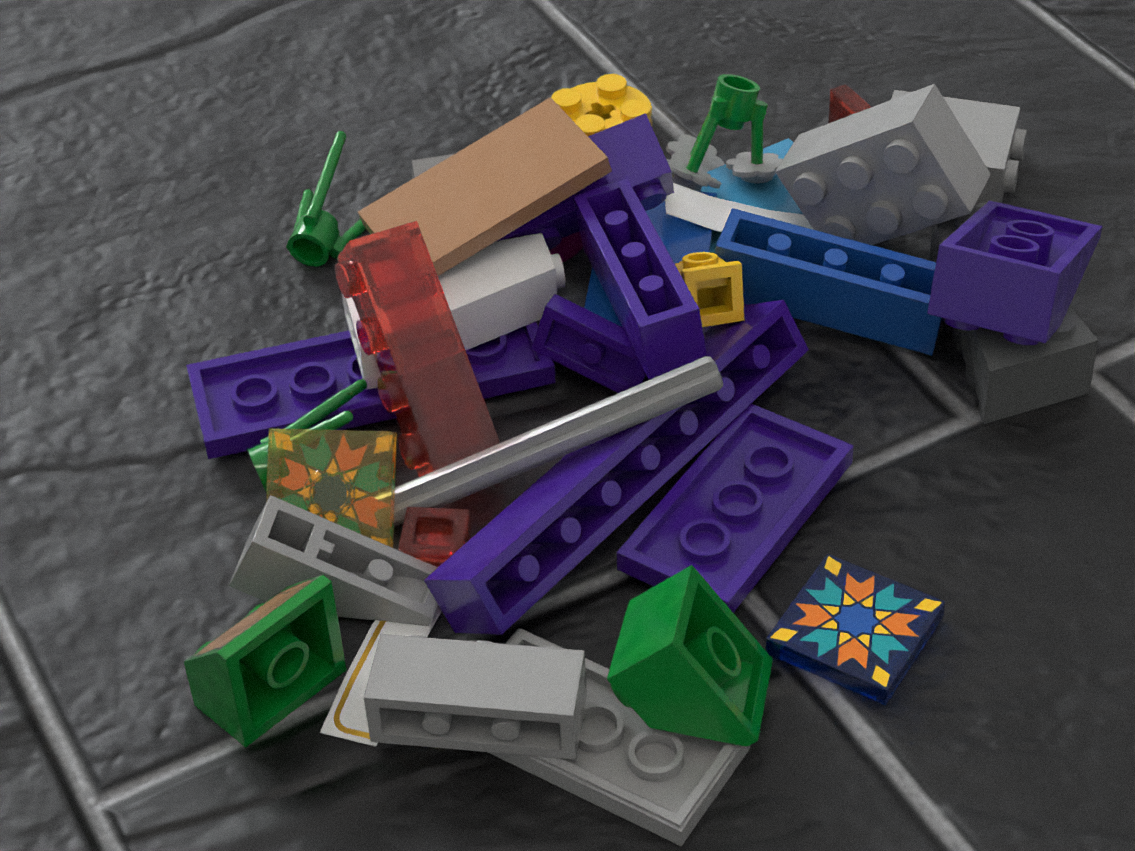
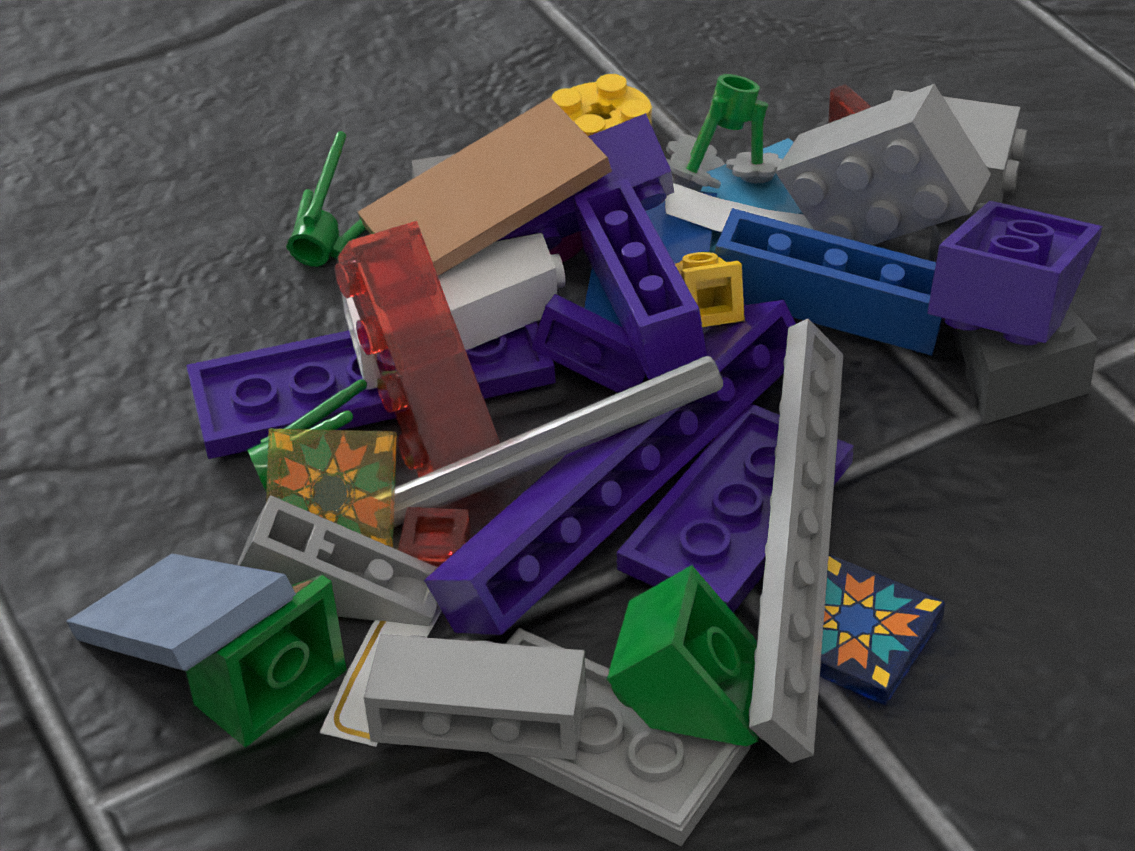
(181, 610): none -> sand blue tile
(797, 546): none -> light grey plate

